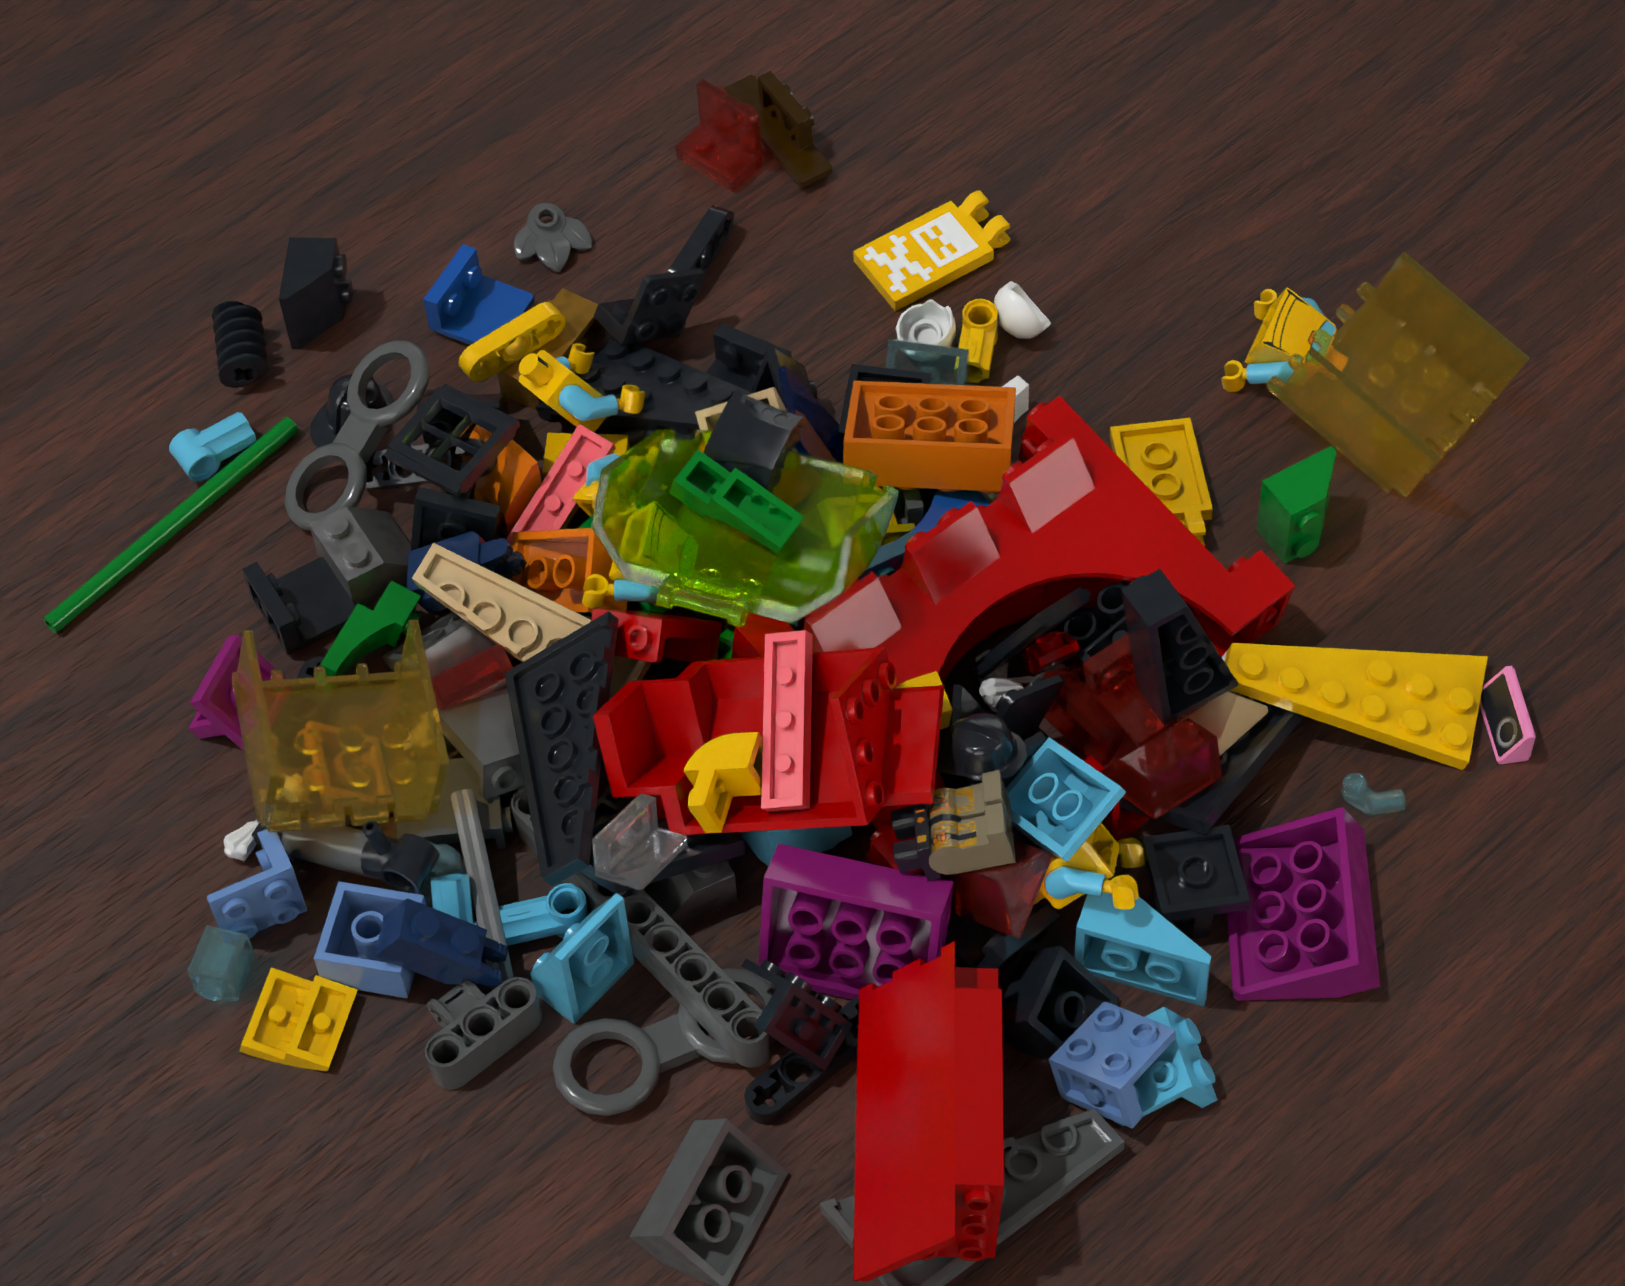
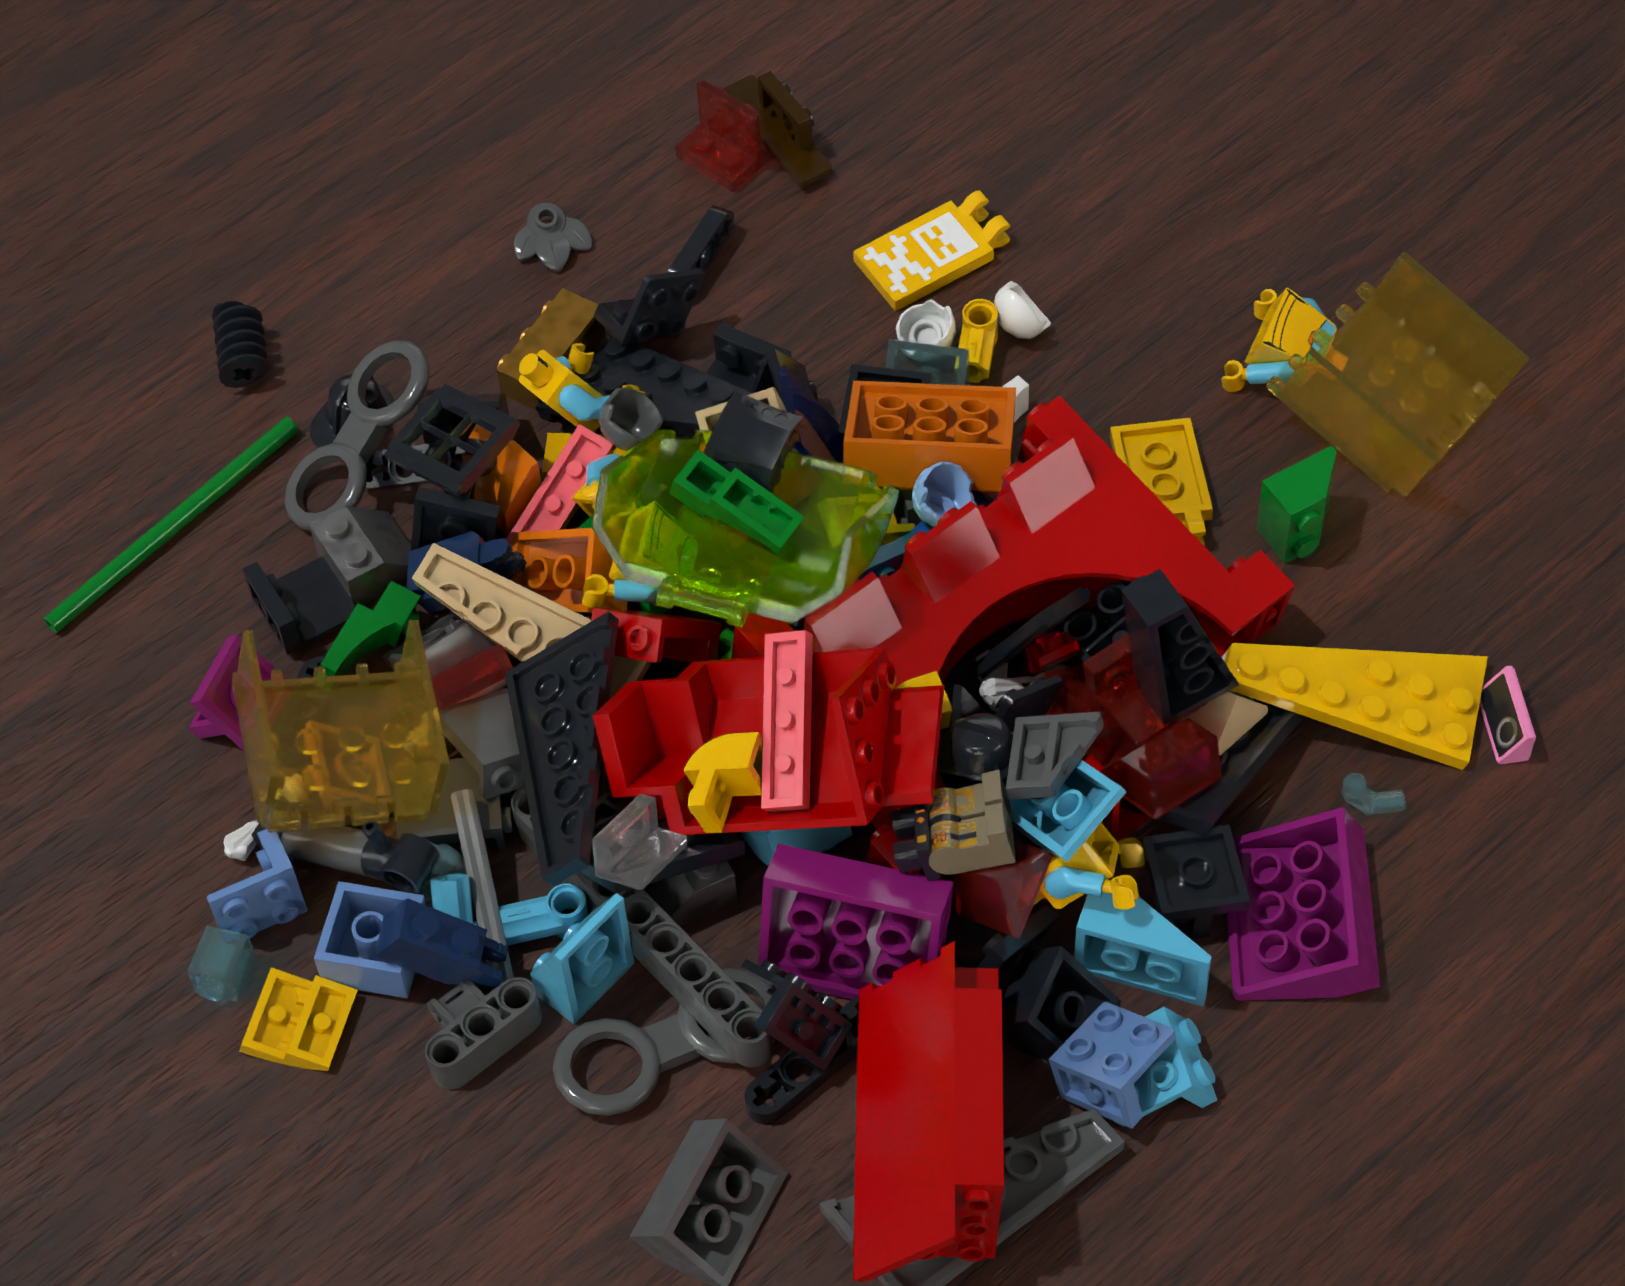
(203, 451): medium azure piece -> none
(313, 288): black slope -> none
(470, 304): blue bracket -> none
(492, 351): yellow beam -> none
(628, 418): none -> dark grey hair
(940, 490): none -> light blue hair
(1048, 751): none -> dark grey wing

